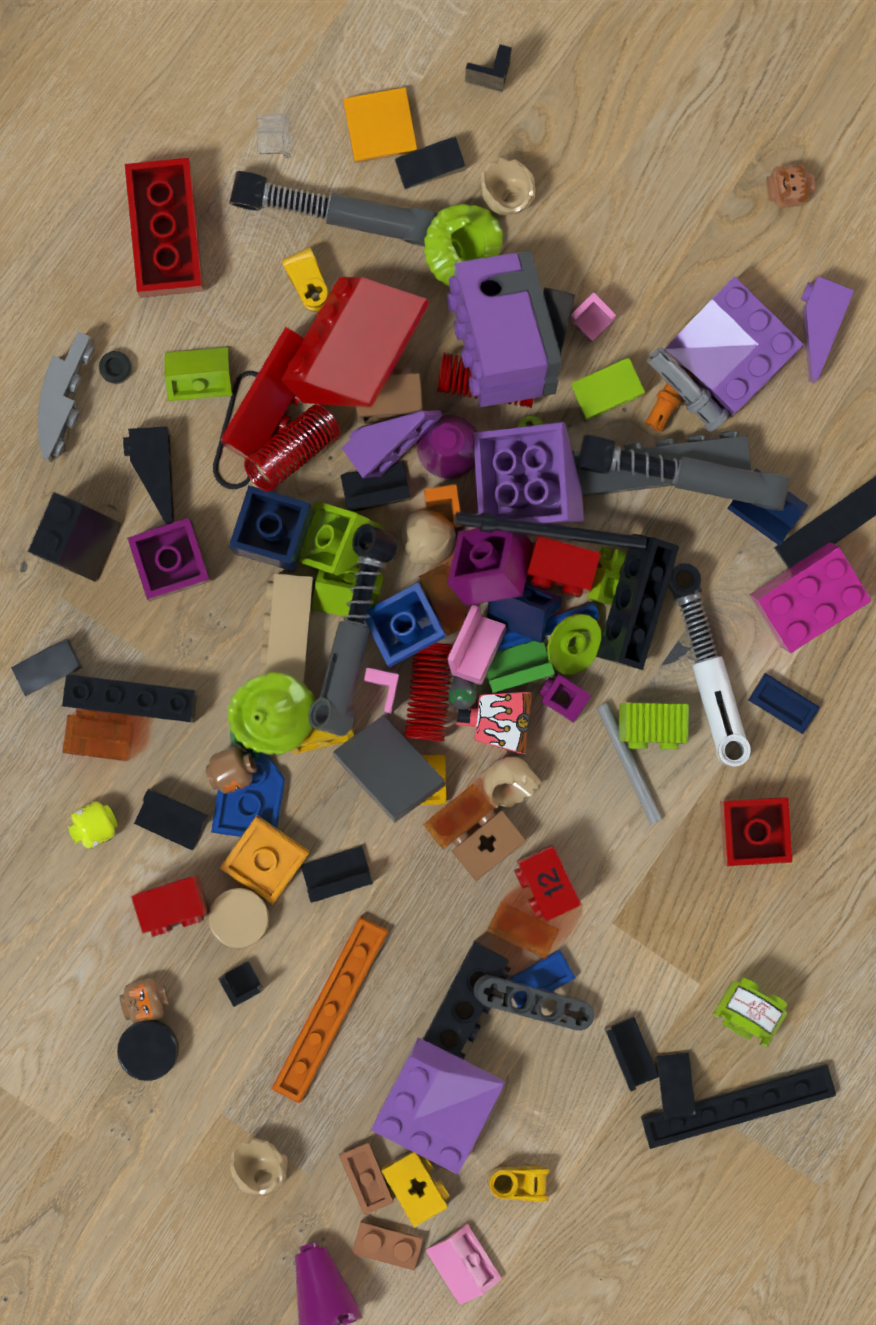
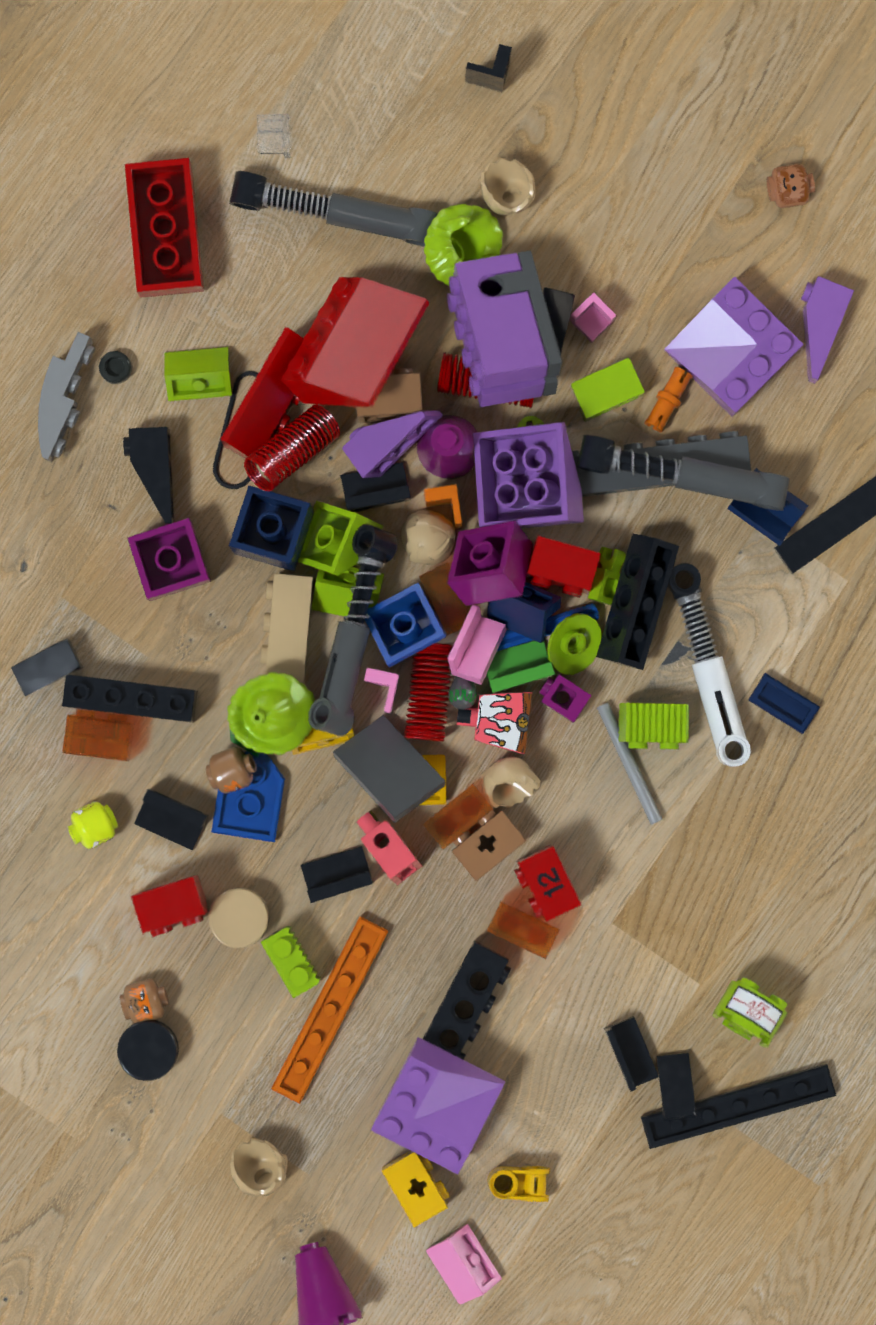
(74, 537): black slope -> none
(241, 984): black panel -> none
(264, 859): light orange tile -> none
(290, 961): none -> lime brick
(305, 276): yellow piece -> none
(366, 1178): nougat plate -> none
(380, 125): light orange tile -> none
(387, 1245): nougat plate -> none
(396, 857): none -> coral torso
(430, 163): black slope -> none
(489, 522): black bar -> none
(534, 1001): dark grey beam -> none
(544, 974): blue tile -> none
(696, 398): light grey pin -> none
(756, 831): red brick -> none
(810, 597): dark pink brick -> none

